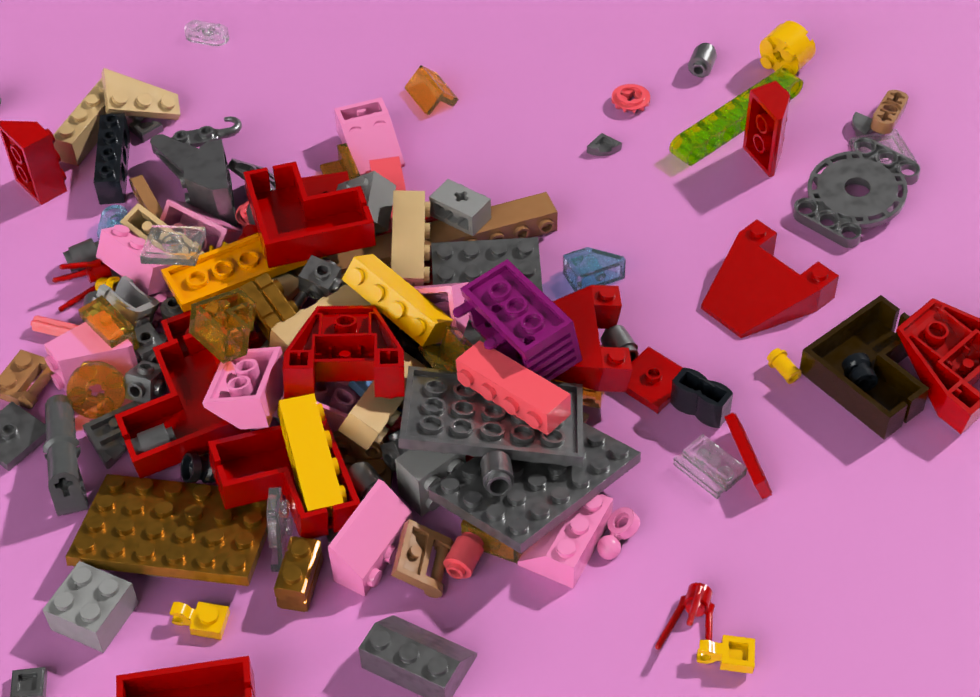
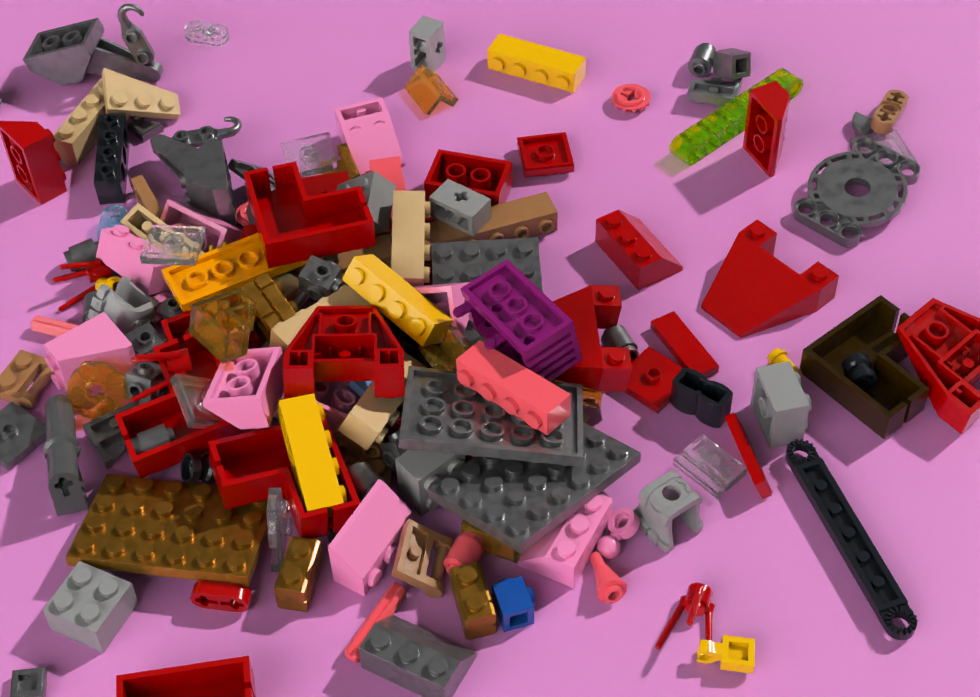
(79, 49): none -> flat silver slope
(108, 322): clear yellow panel -> none
(177, 361): none -> red plant
(190, 395): none -> clear plate
(204, 621): yellow plate -> none
(221, 596): none -> red beam
(311, 153): none -> clear plate
(383, 609): none -> coral axle
(427, 44): none -> light grey brick
(472, 600): none -> pearl gold brick
(477, 173): none -> red brick
(497, 473): flat silver brick -> none
(513, 603): none -> blue brick
(536, 63): none -> yellow brick
(545, 154): none -> red plate
(592, 267): clear light blue slope -> none
(604, 146): flat silver tile -> none
(608, 584): none -> coral cone
(634, 249): none -> red slope
(661, 503): none -> light grey piece
(683, 344): none -> red tile
(713, 91): none -> flat silver wing
(732, 63): none -> flat silver brick
(780, 404): none -> light grey brick
(787, 48): yellow brick -> none
(851, 540): none -> black plate

